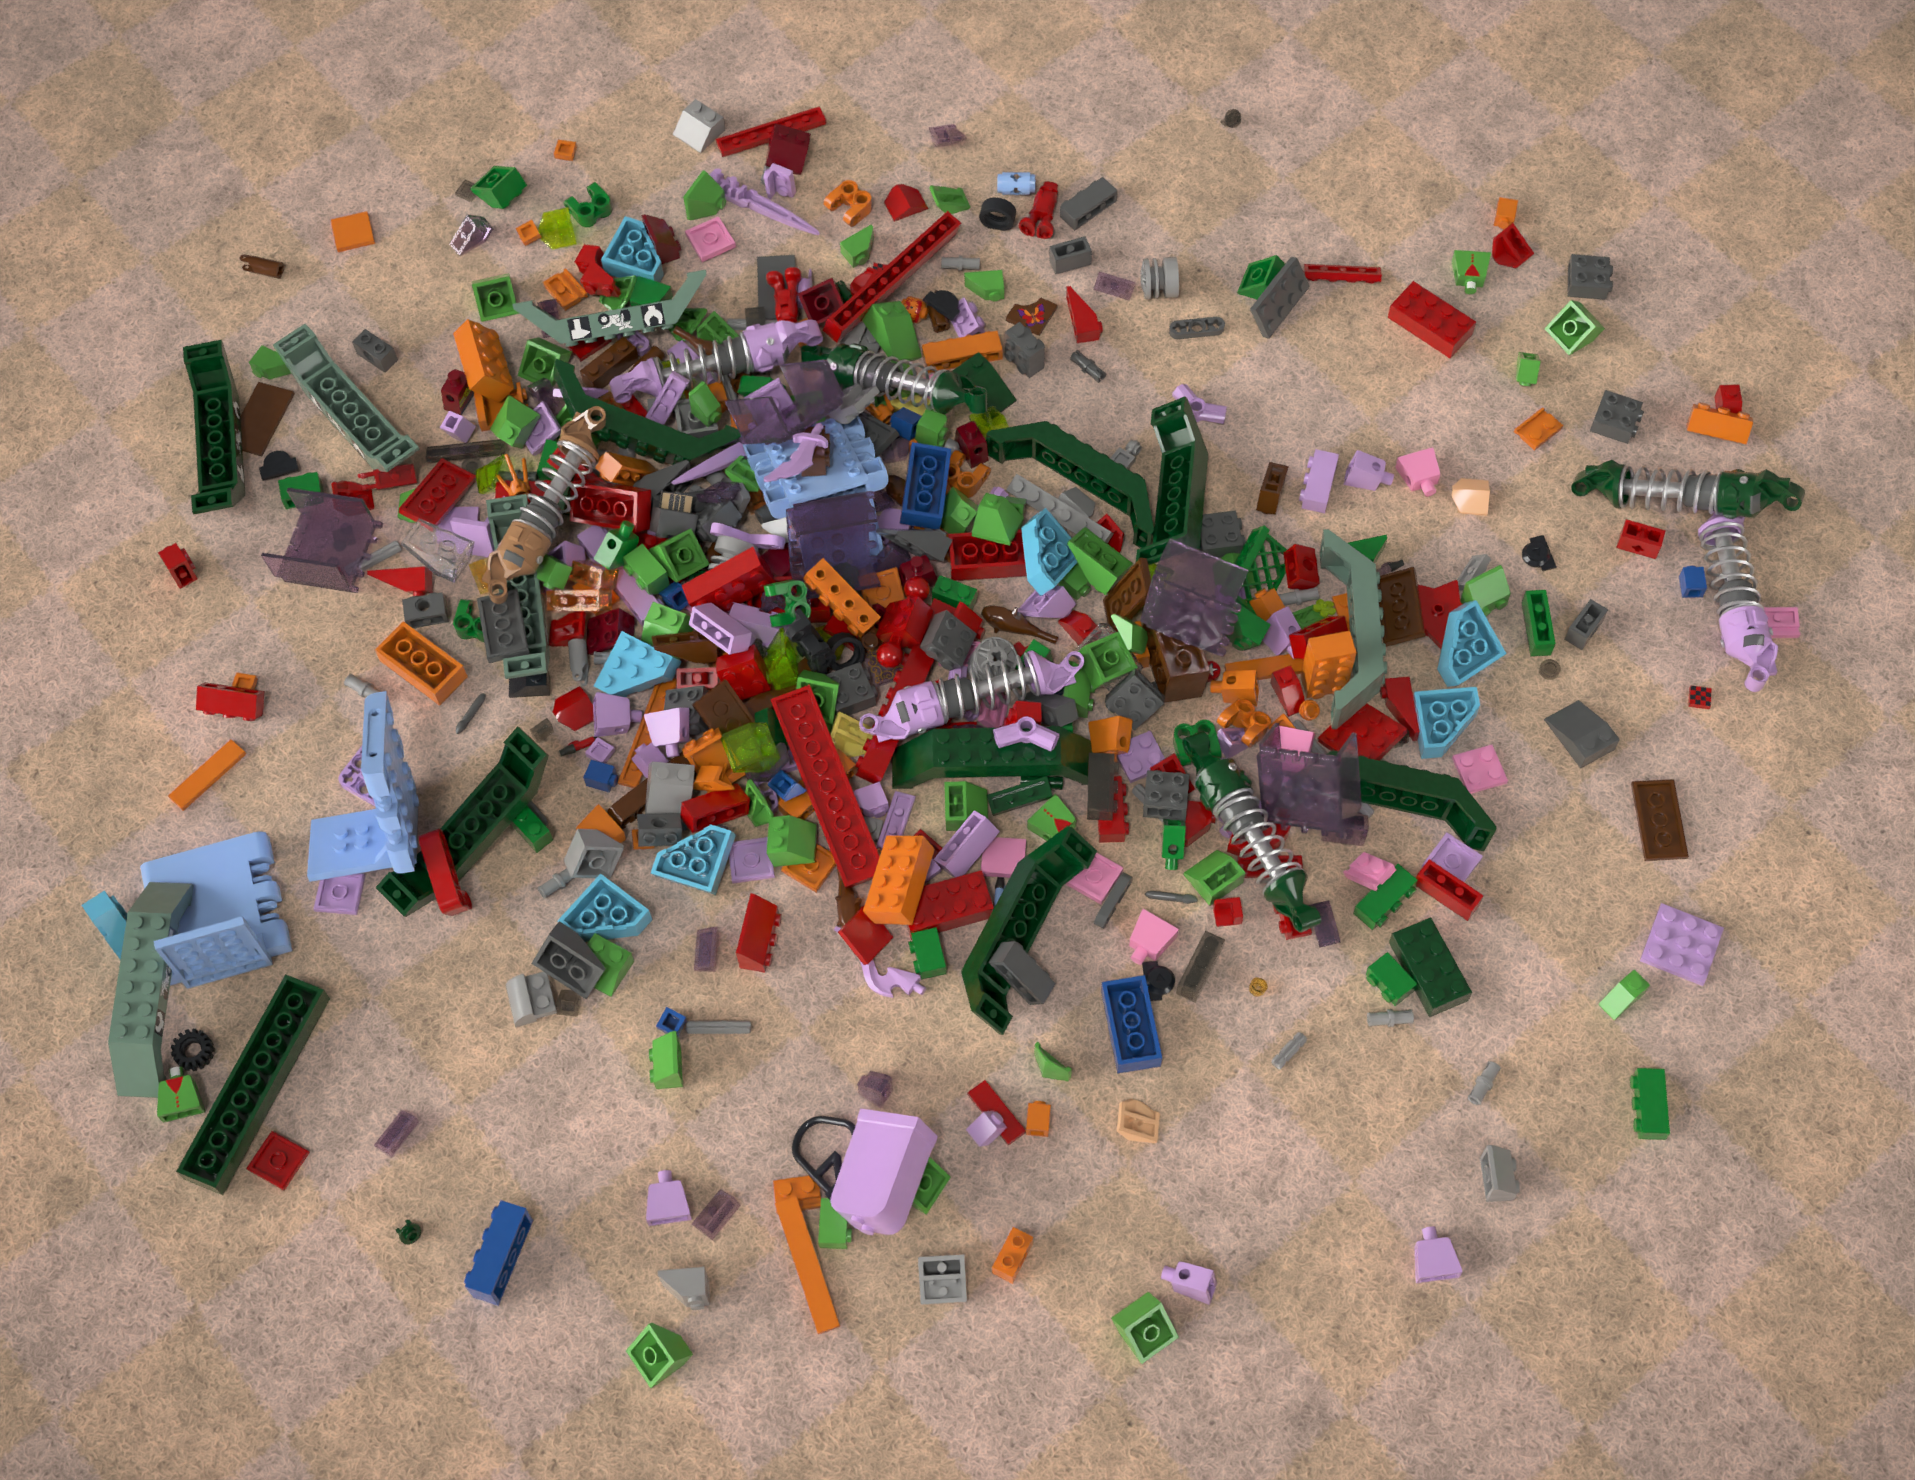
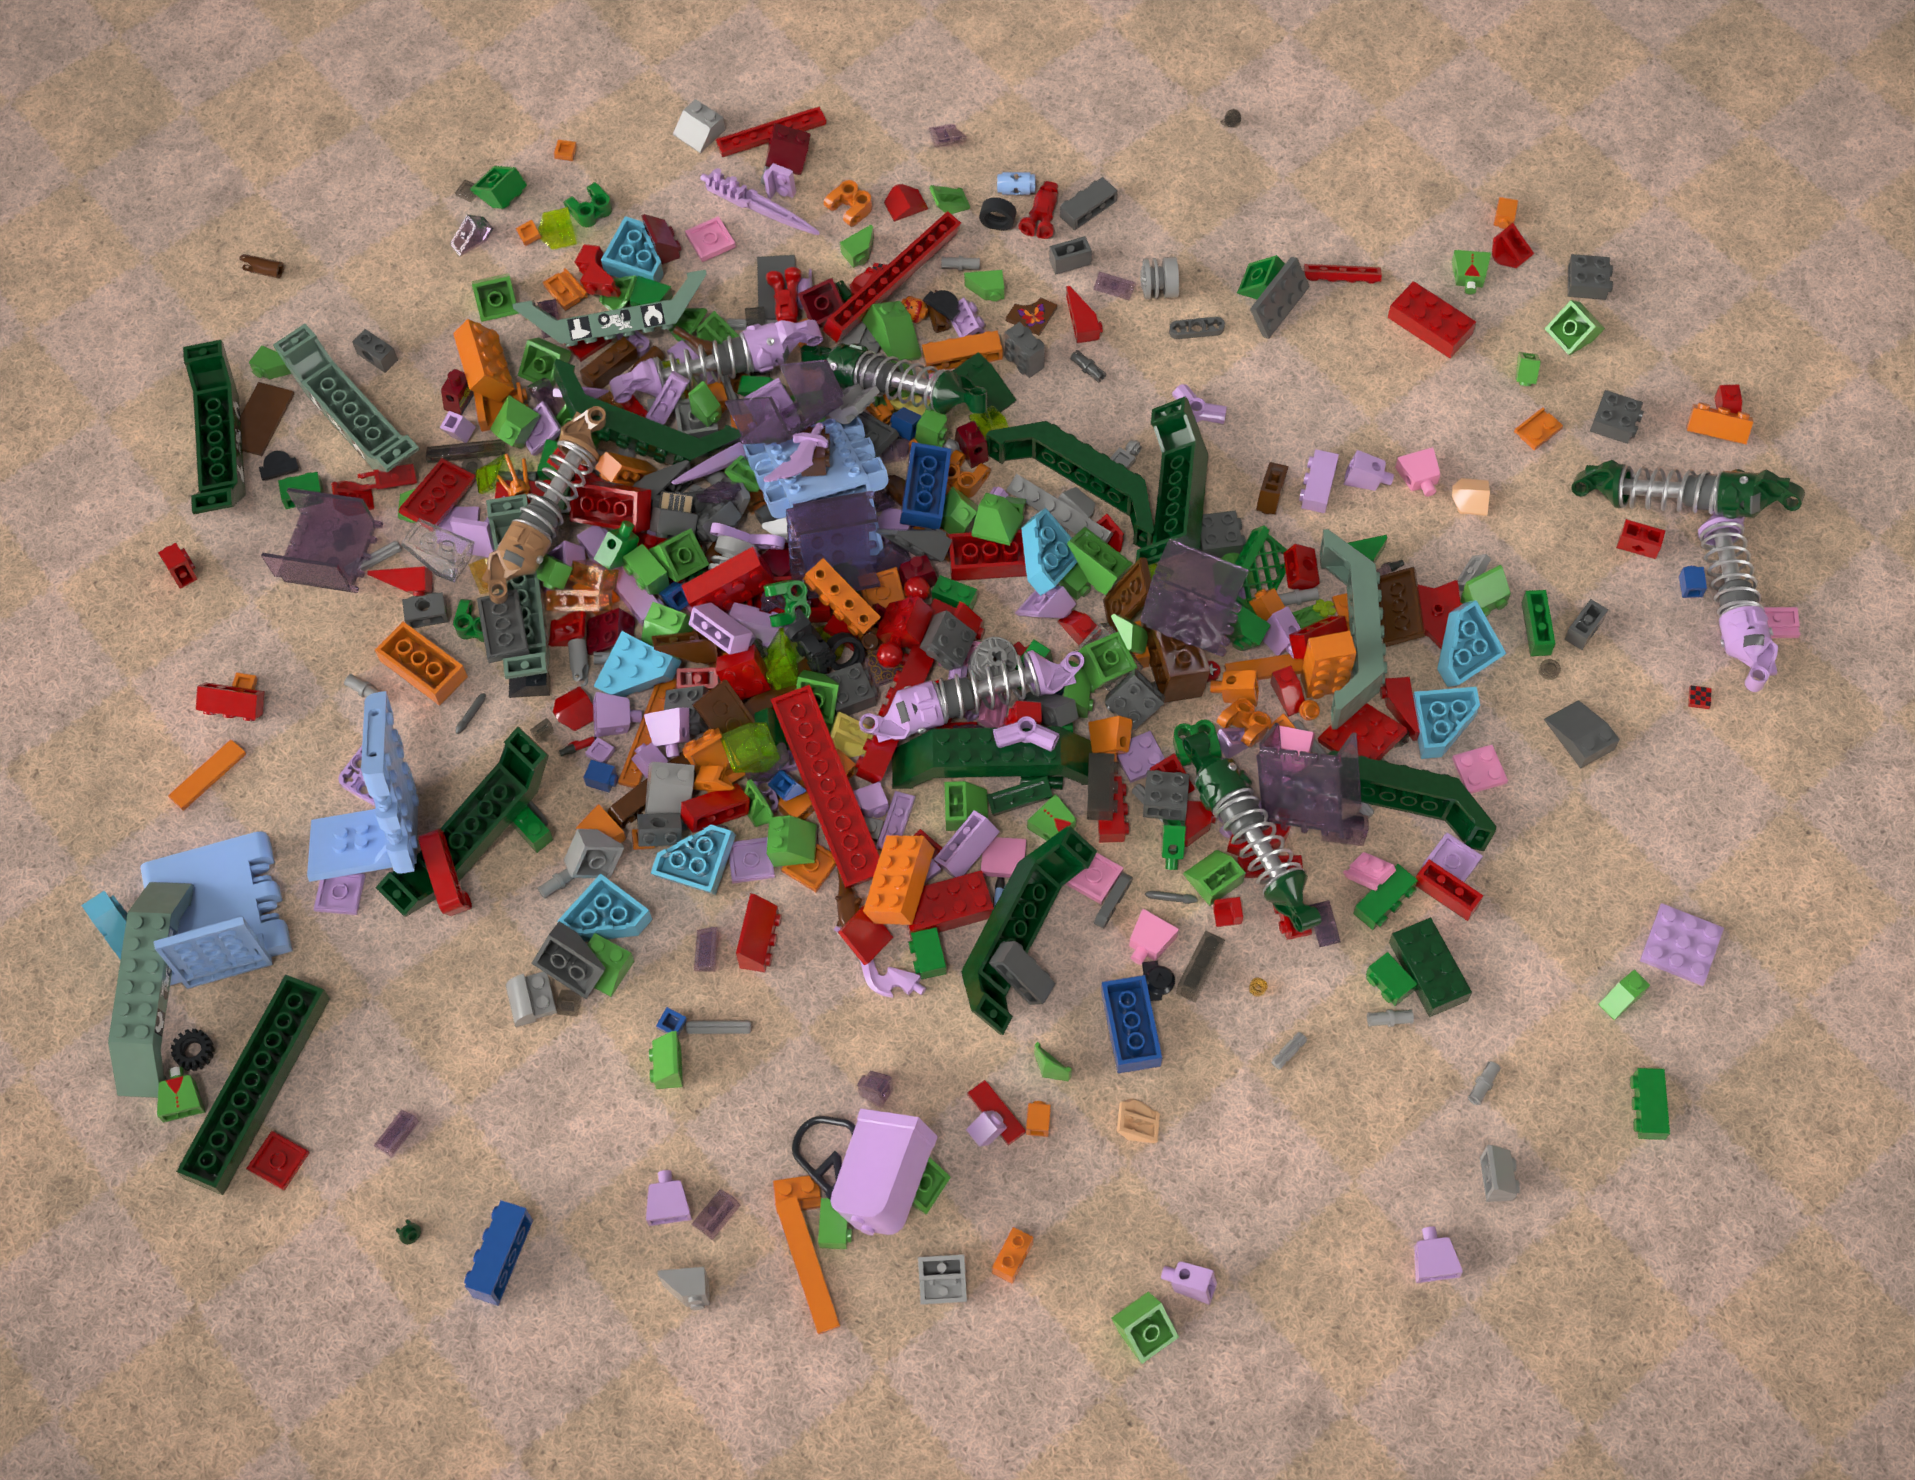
(352, 231): orange tile -> none
(658, 1353): bright green slope -> none
(704, 197): bright green slope -> none
(1013, 622): reddish brown piece -> none
(1538, 554): black piece -> none
(1659, 820): reddish brown tile -> none

